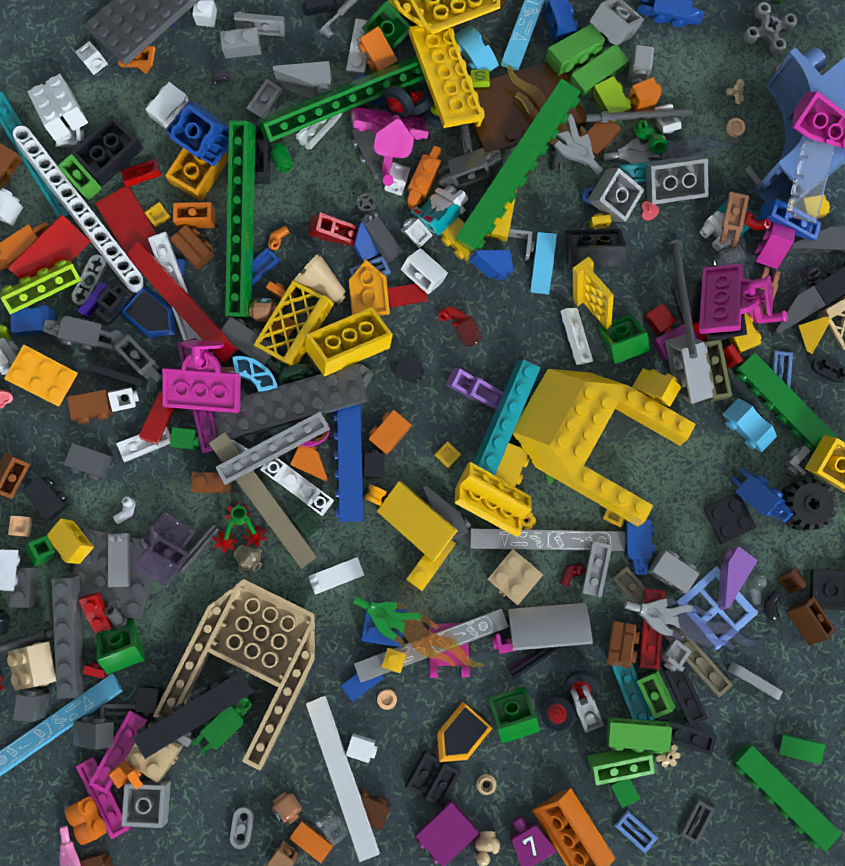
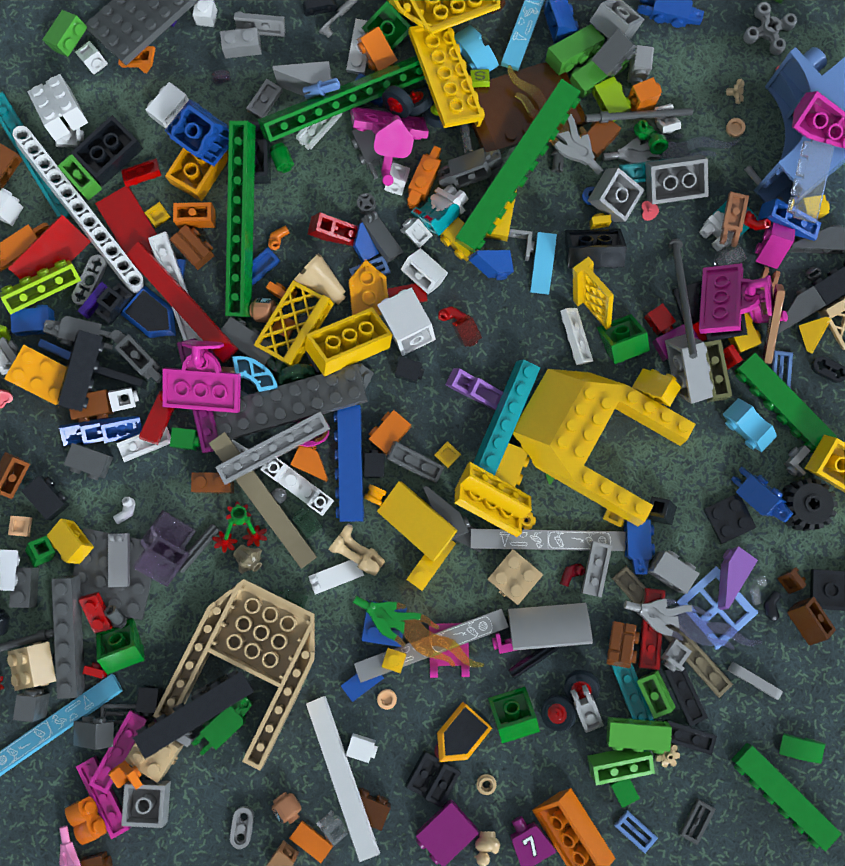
(54, 349): none -> blue tile
(65, 33): none -> bright green brick
(79, 371): none -> black brick
(100, 430): none -> blue slope
(279, 494): none -> dark grey hinge
(321, 88): none -> medium blue axle
(367, 560): none -> tan piece
(407, 321): none -> white slope
(414, 462): none -> dark grey tile
(614, 53): none -> dark grey brick
(662, 510): none -> black brick
(773, 324): none -> medium nougat tile

